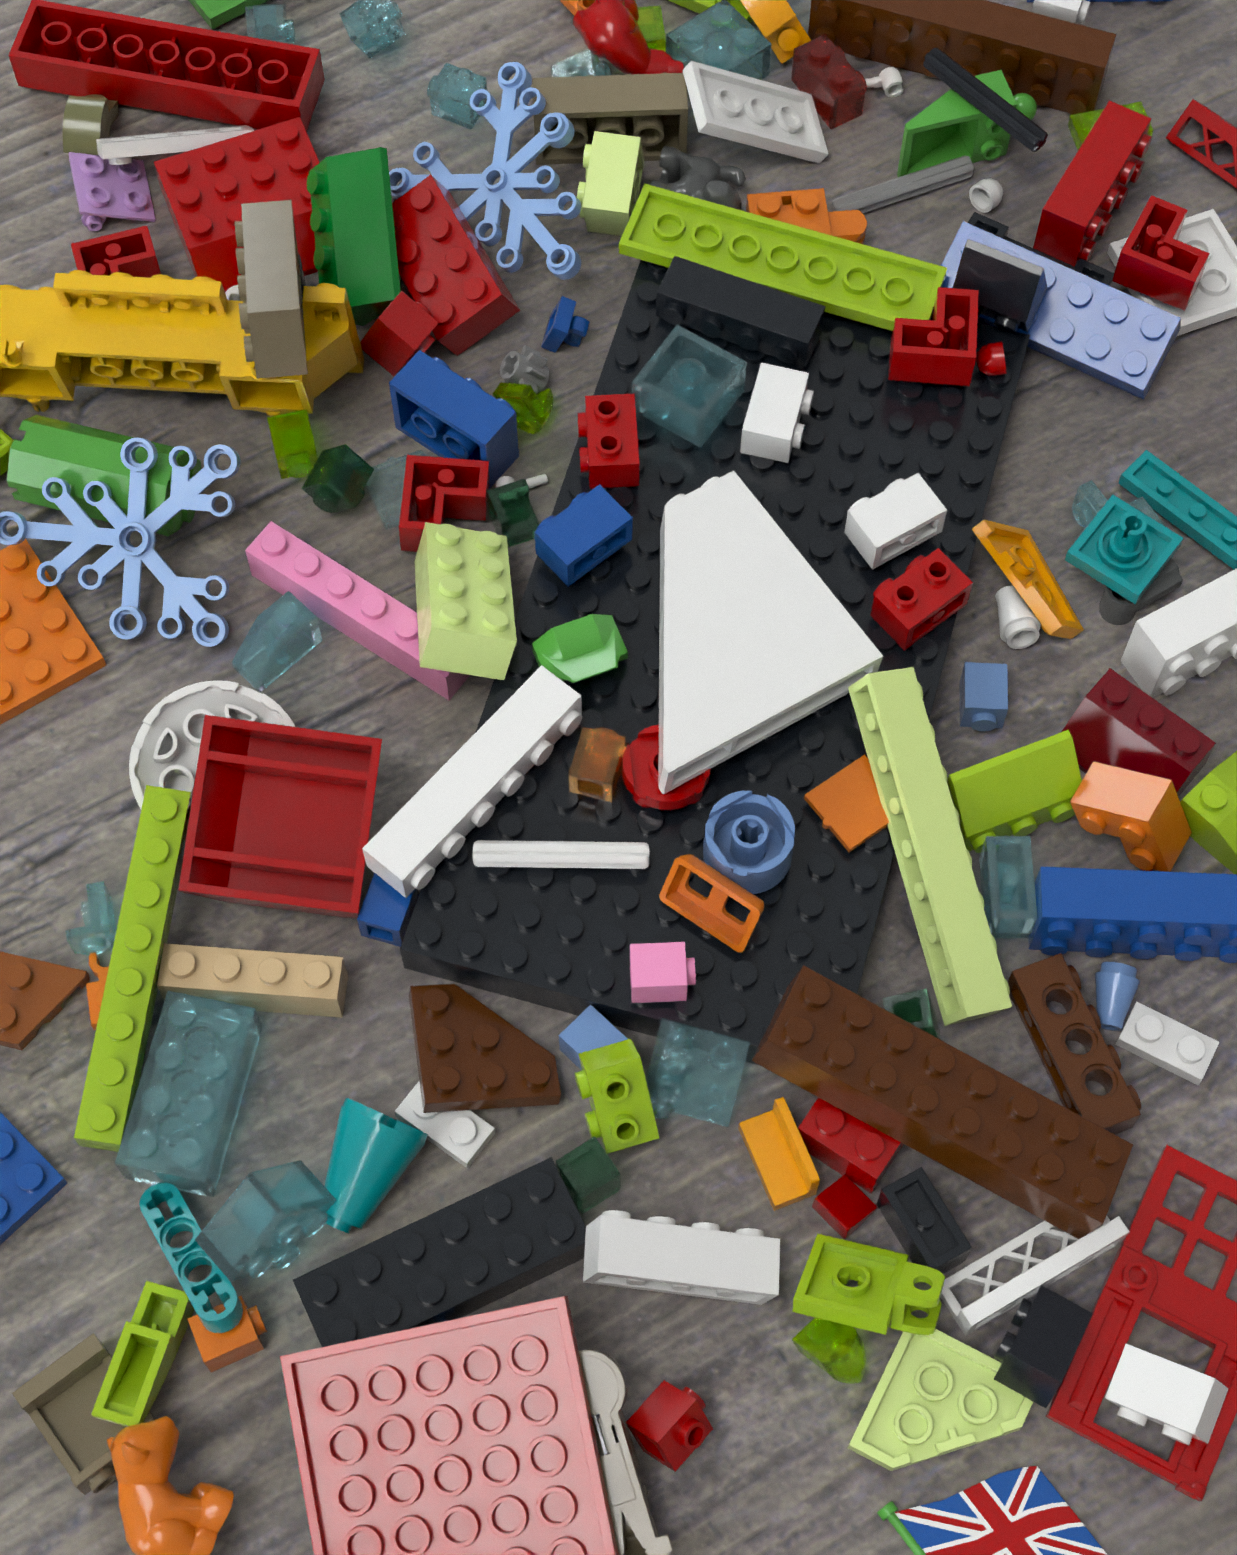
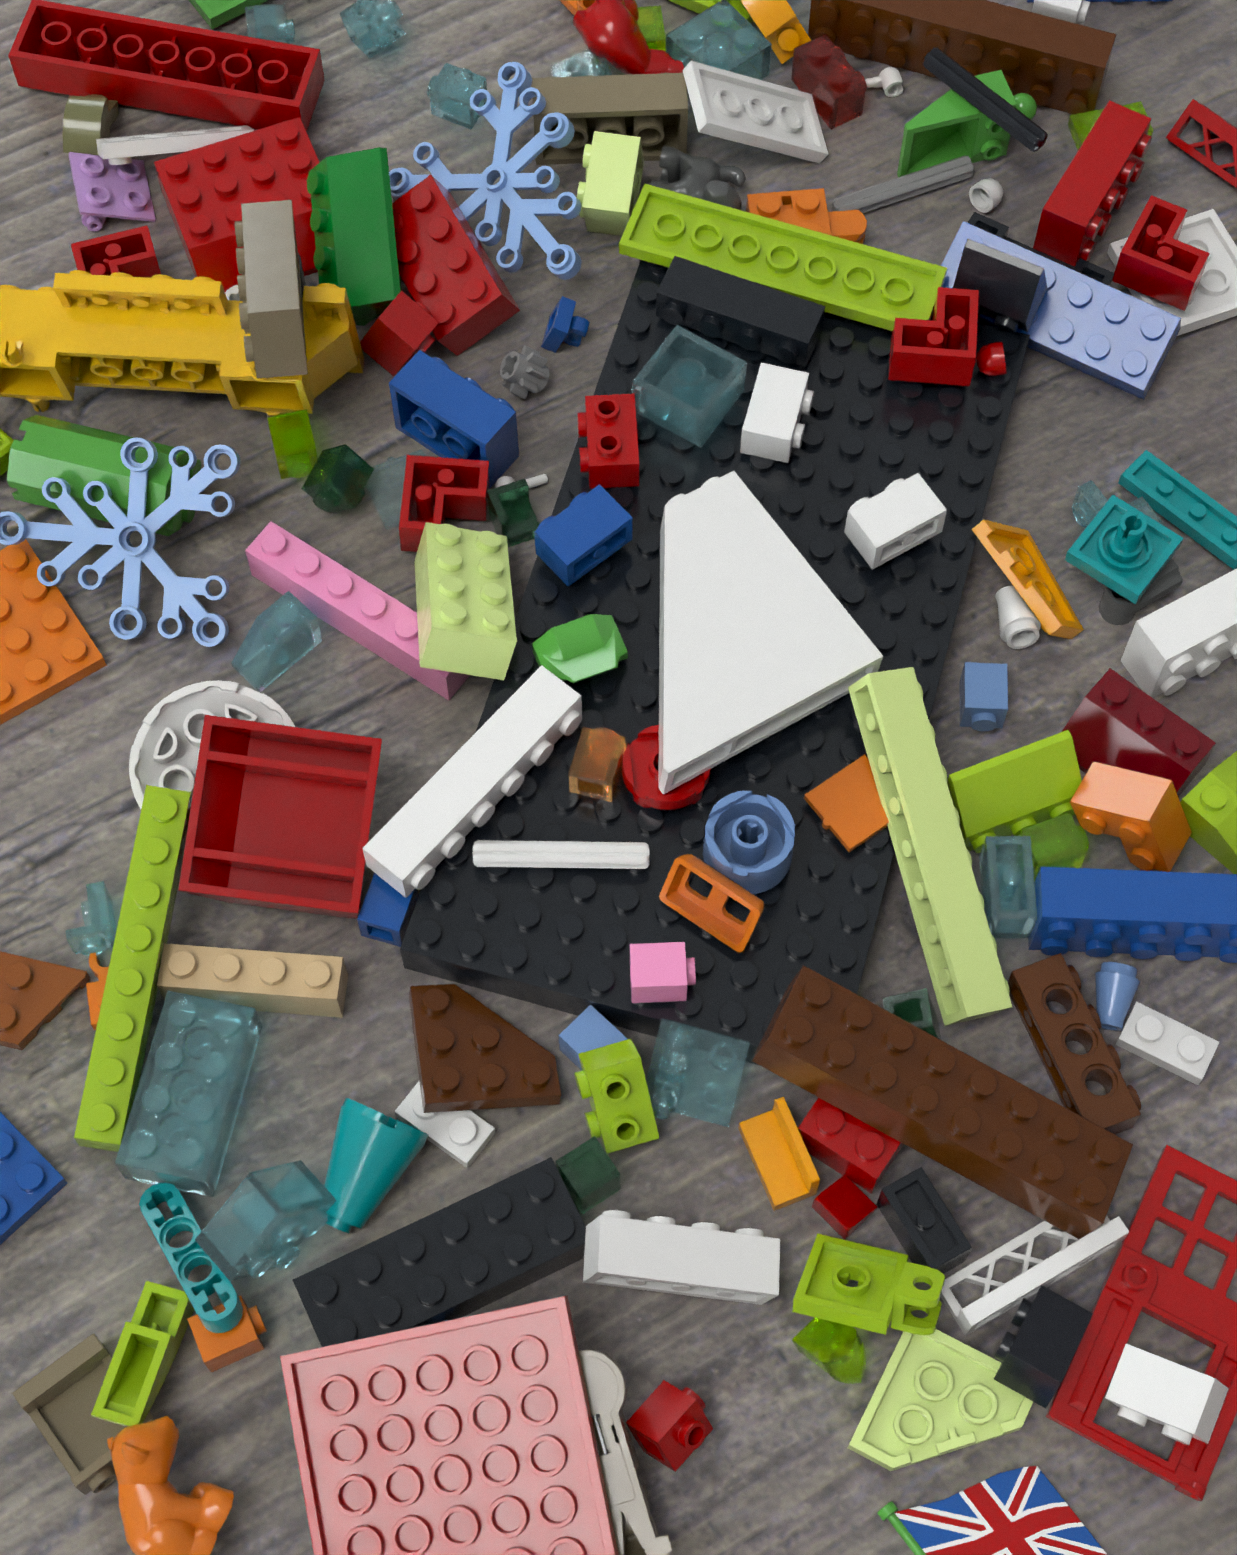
(530, 408): clear neon green plate -> none
(920, 598): red brick -> none
(1057, 843): none -> clear neon green brick

